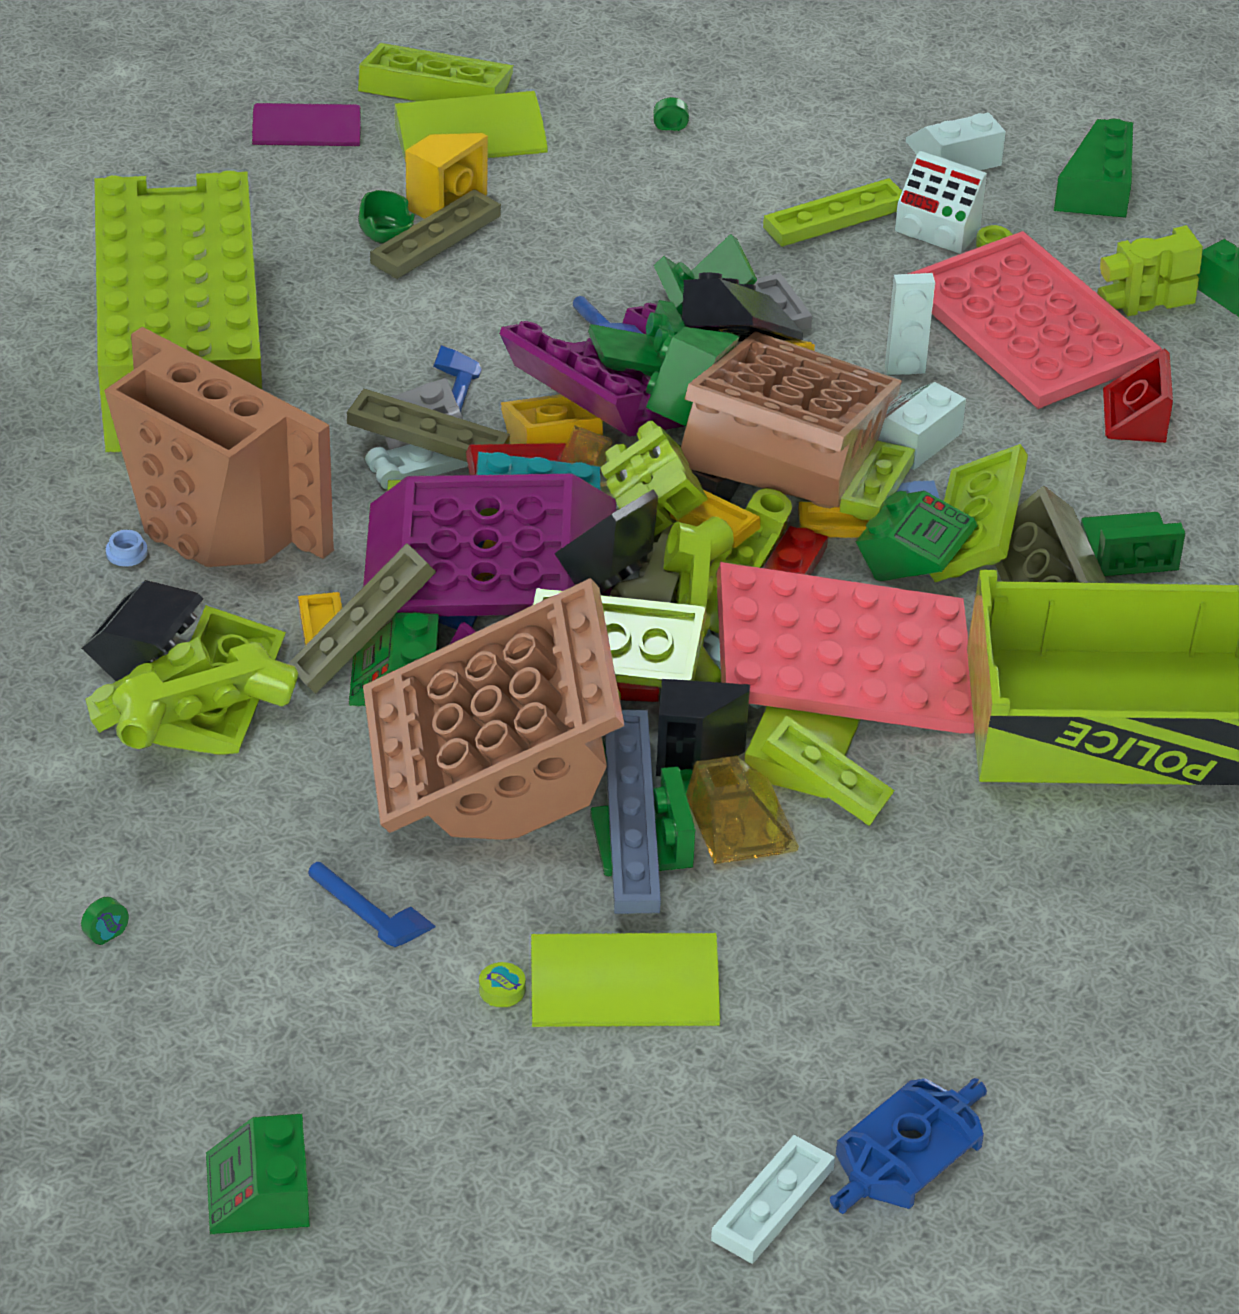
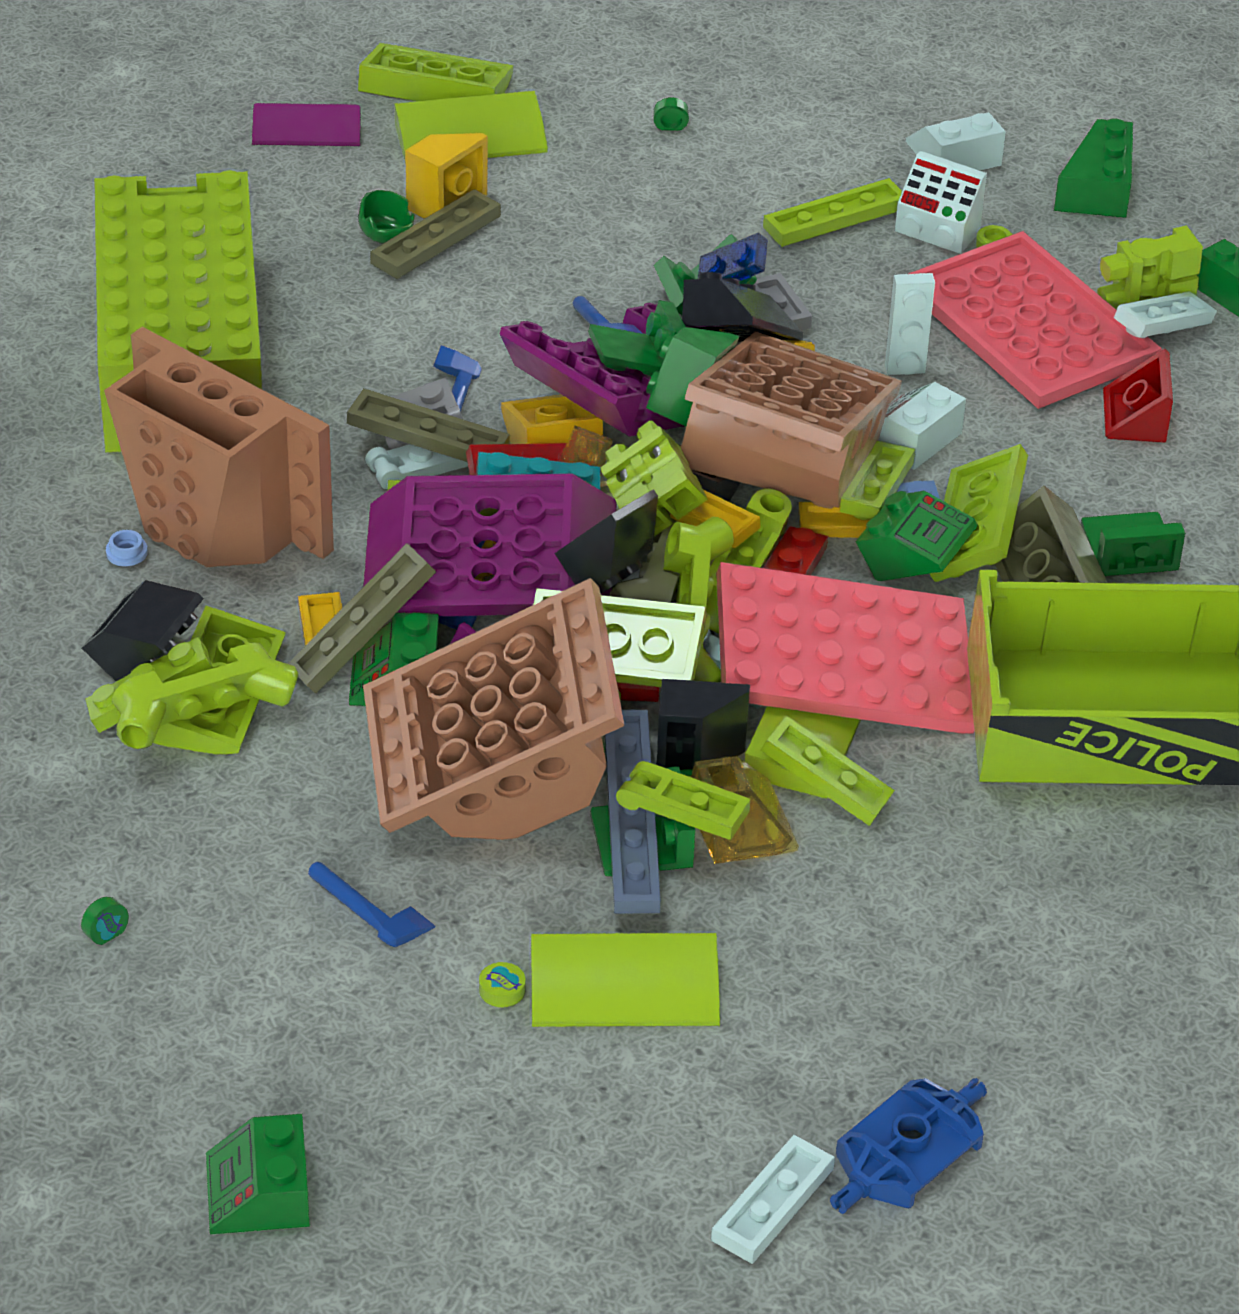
(683, 799): none -> lime plate
(738, 259): none -> clear blue plate
(1164, 314): none -> light aqua plate

